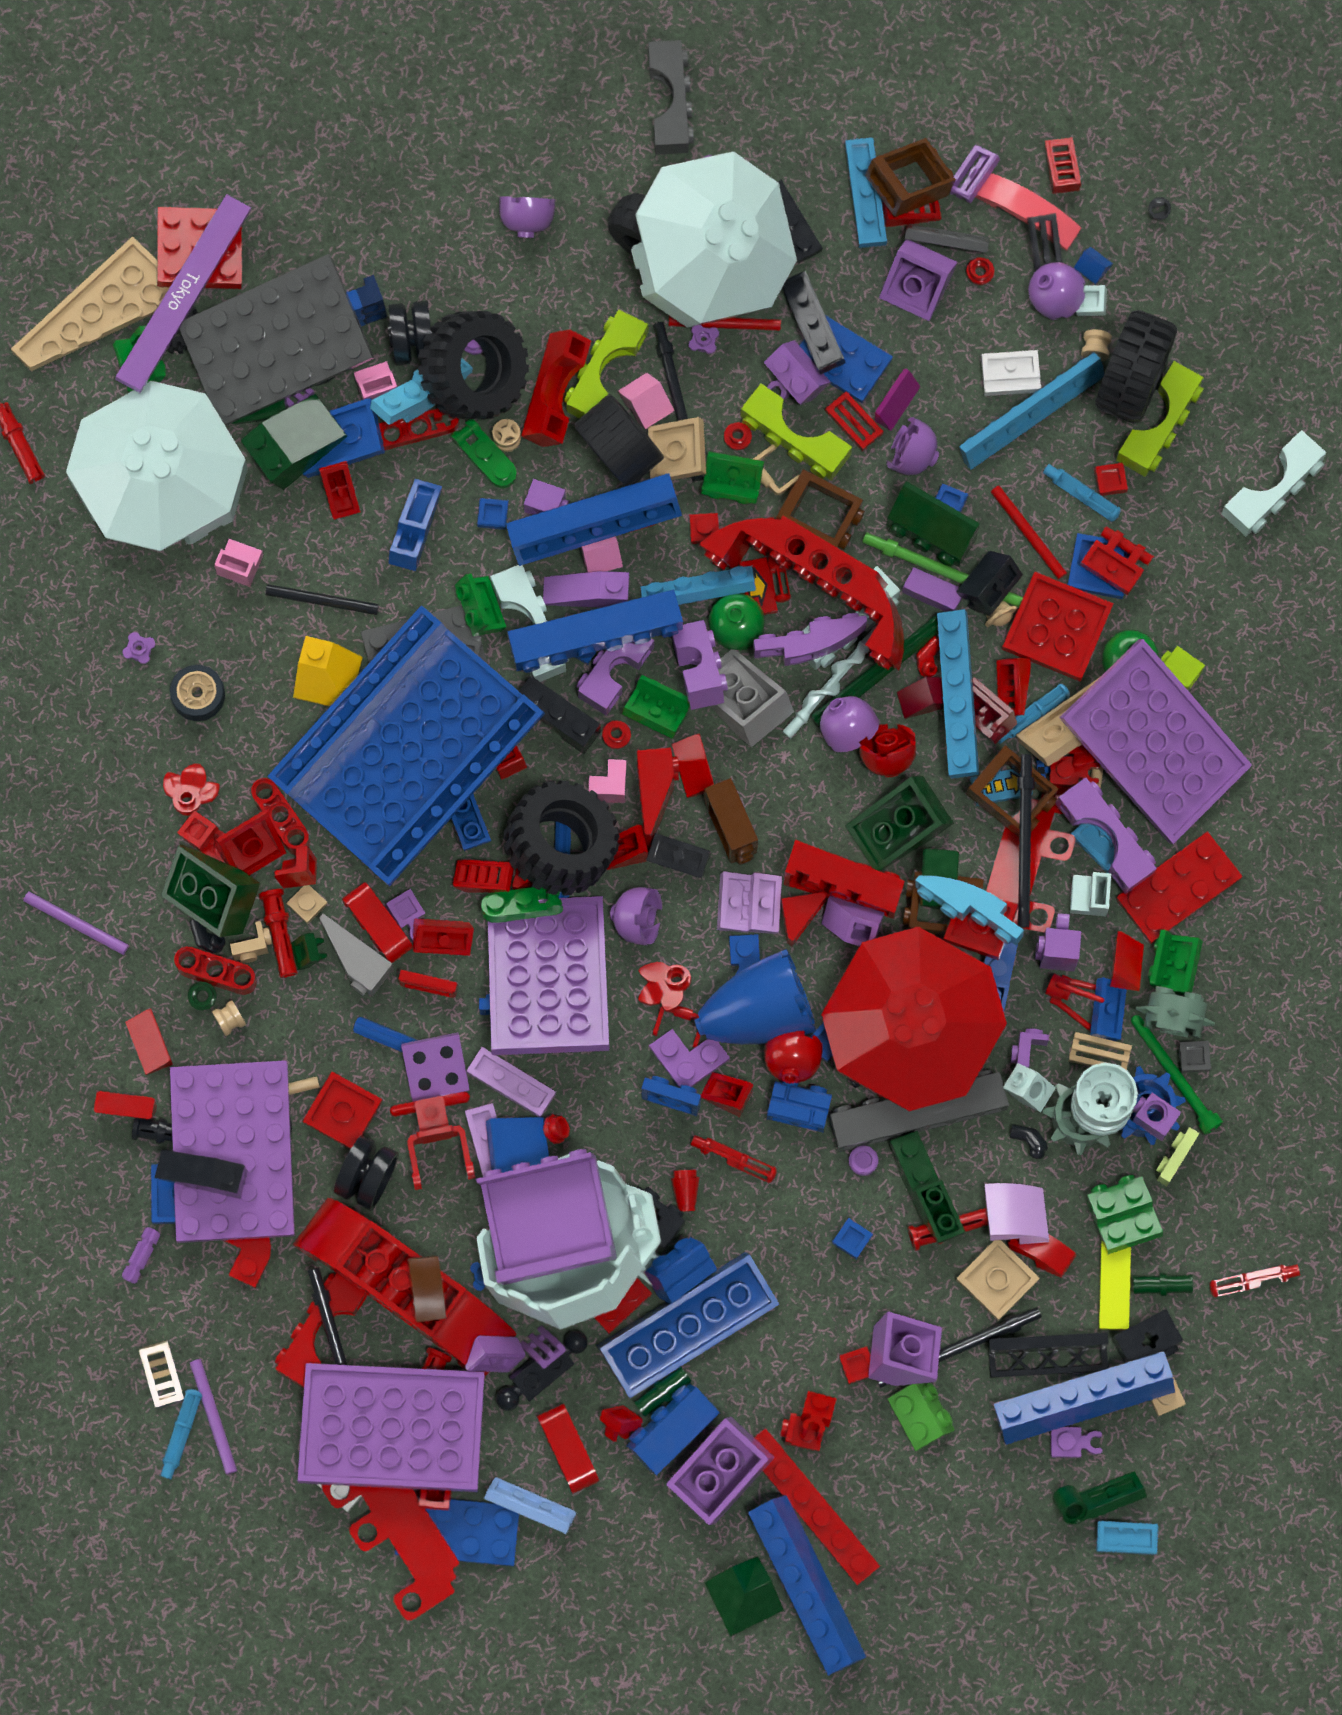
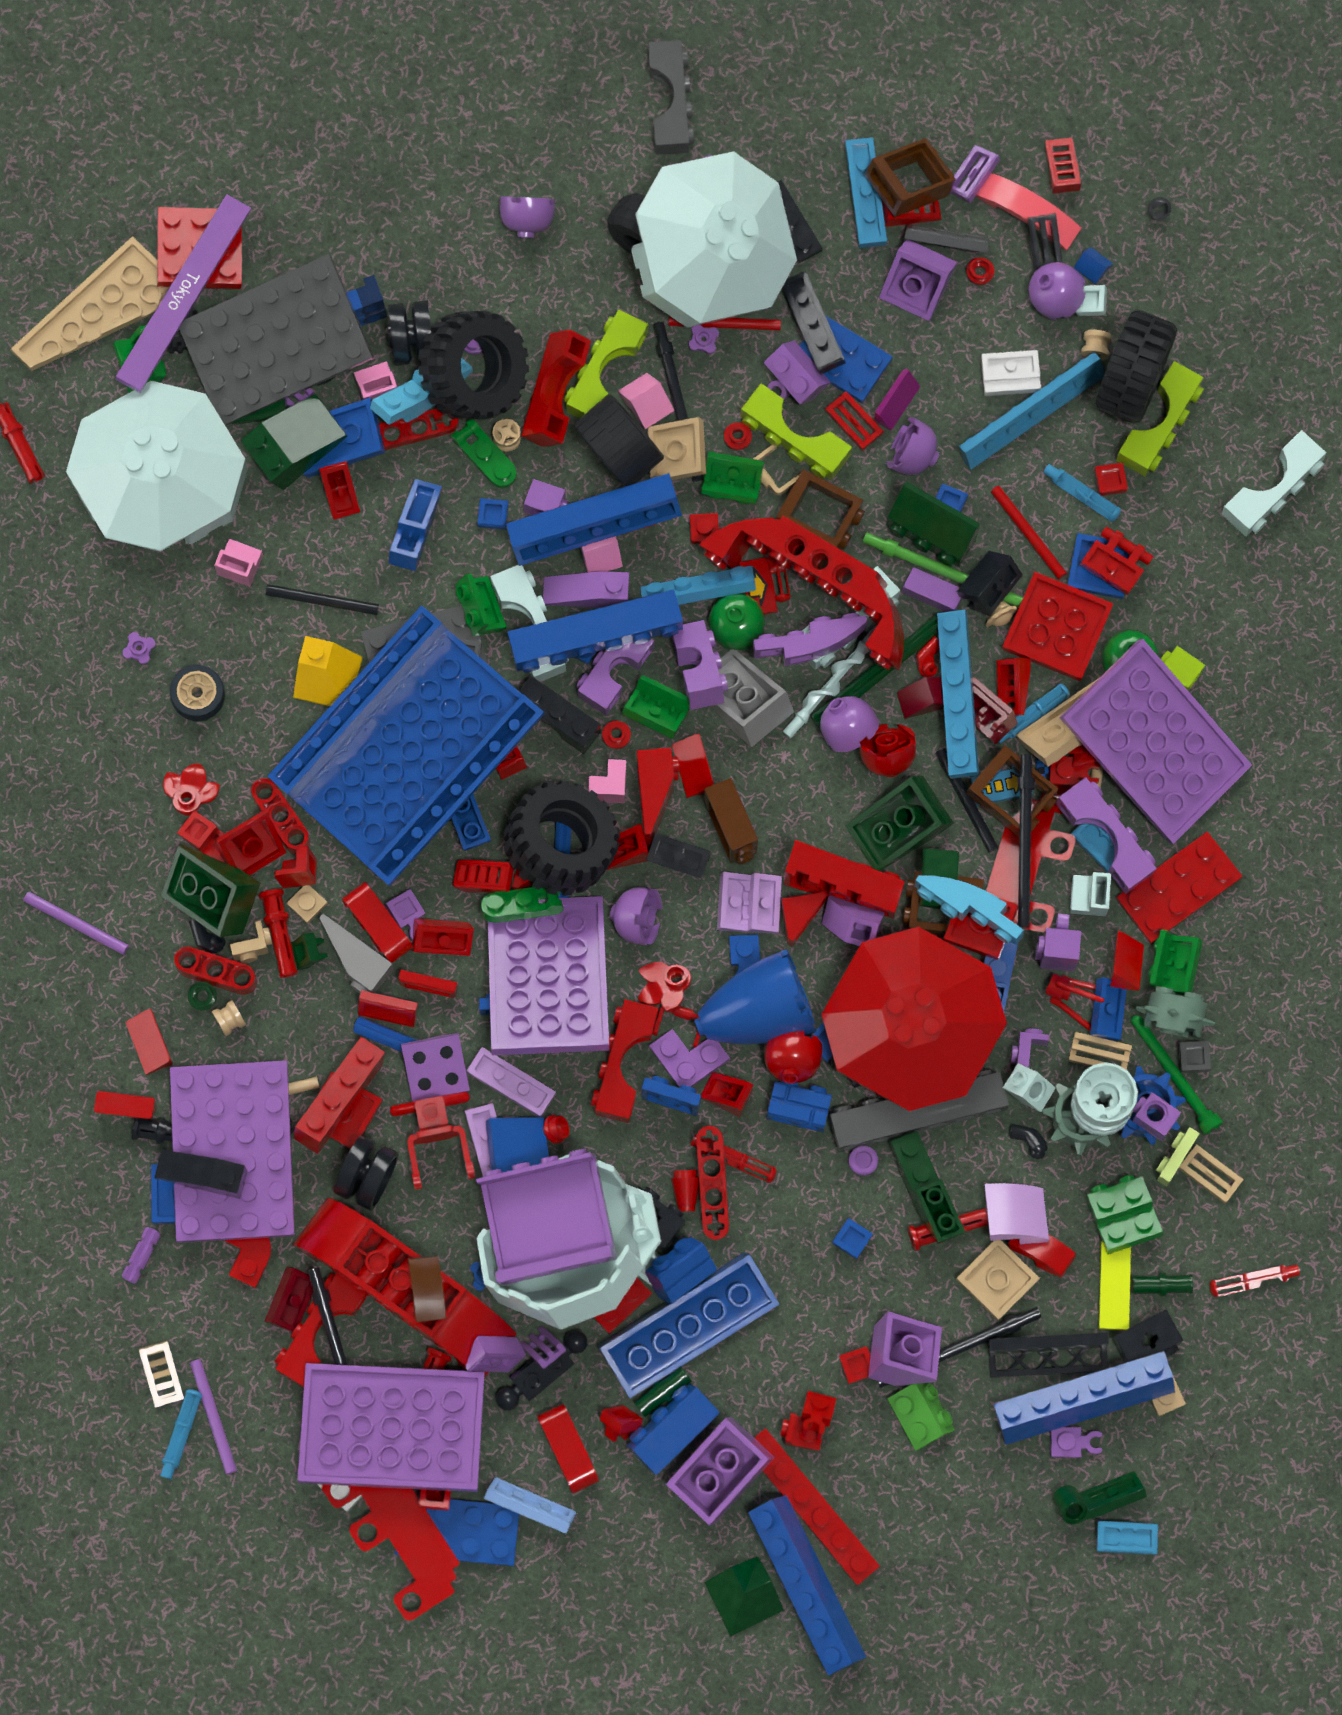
(290, 1300): none -> dark red slope
(331, 1103): none -> red arch
(387, 1008): none -> red tile
(635, 1025): none -> red arch
(717, 1182): none -> red beam
(969, 805): none -> black bar
(1204, 1183): none -> tan tile

